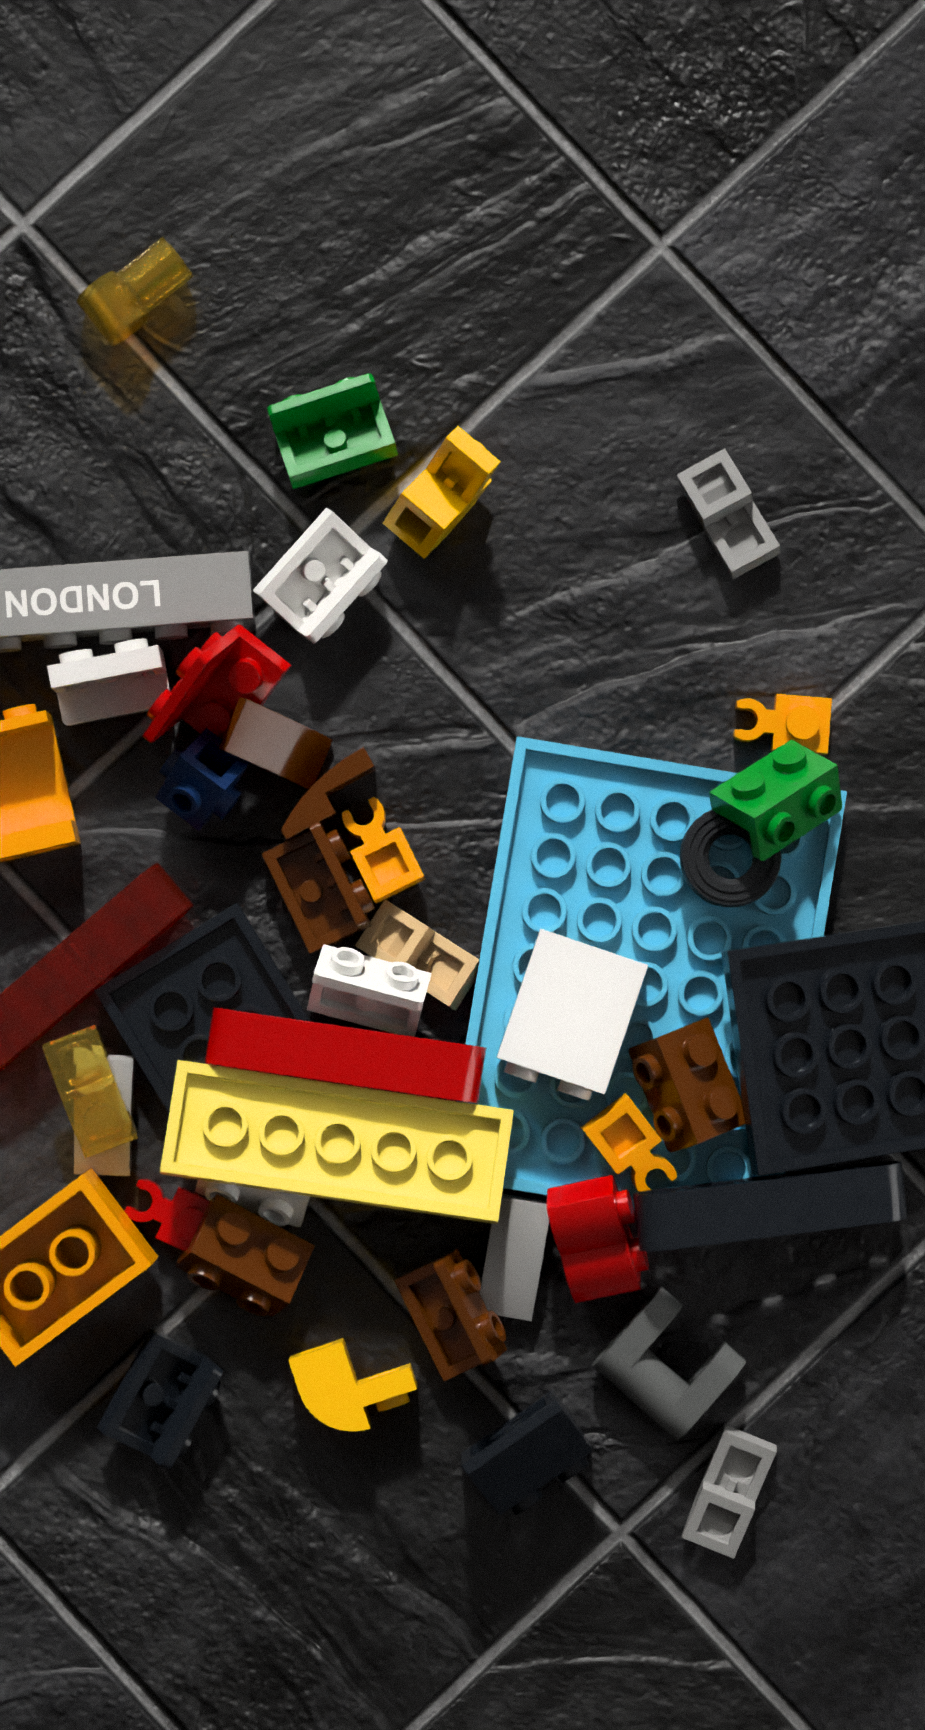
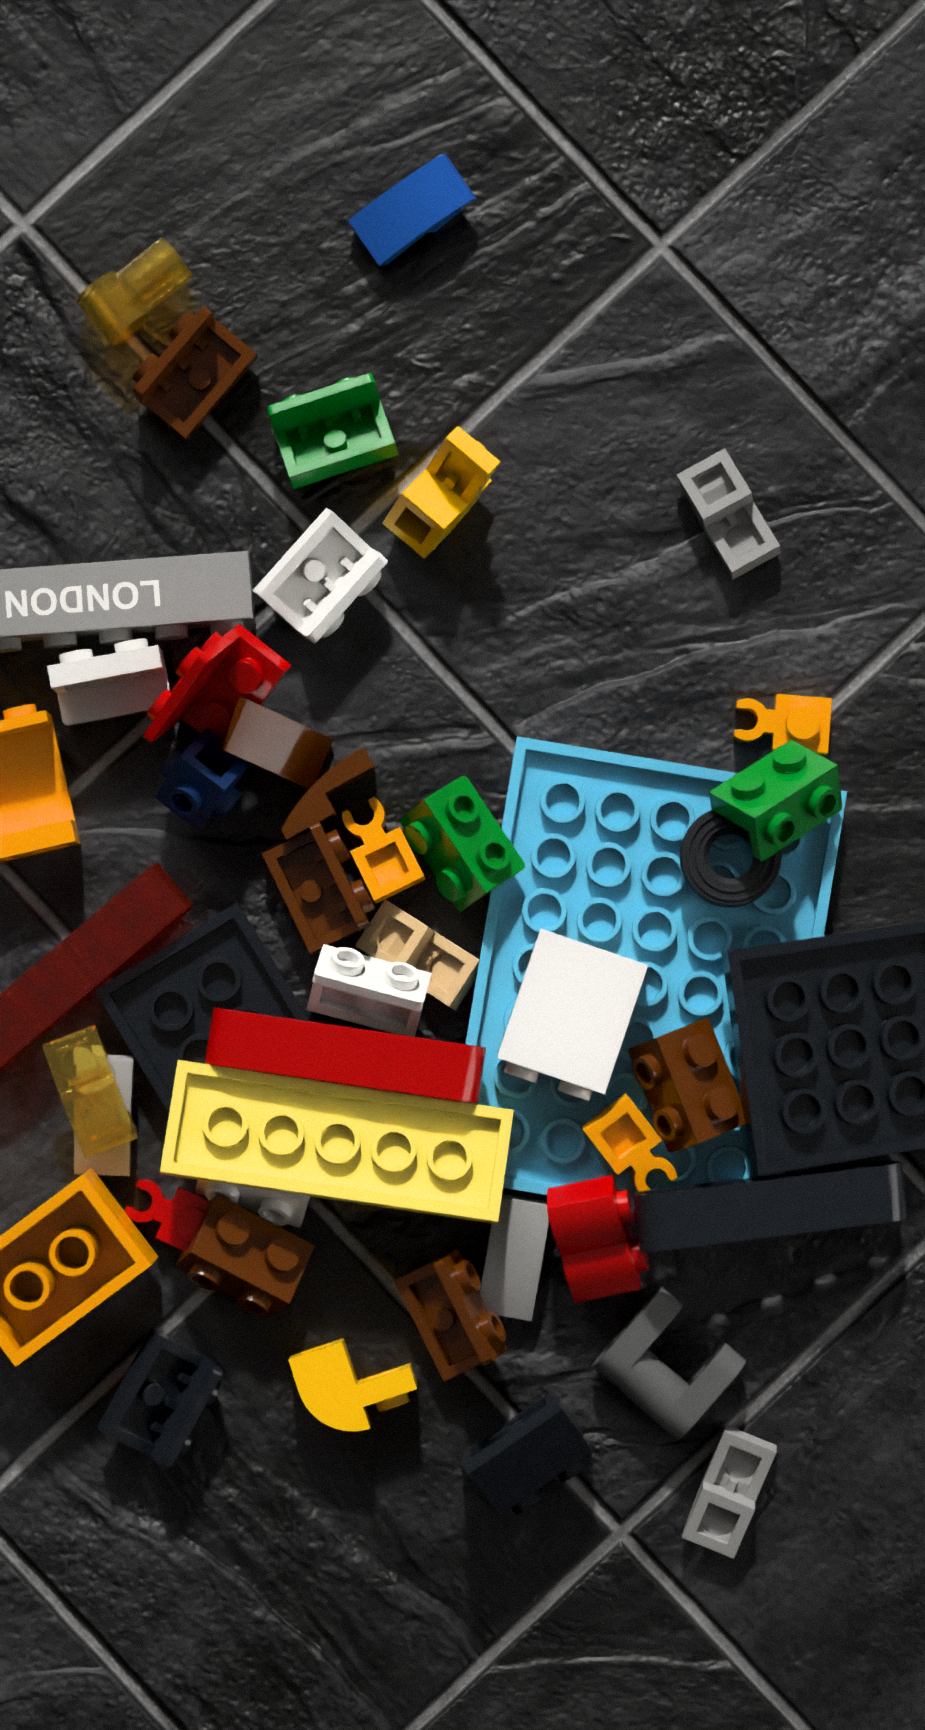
(192, 372): none -> reddish brown bracket
(412, 209): none -> blue slope
(461, 843): none -> green bracket

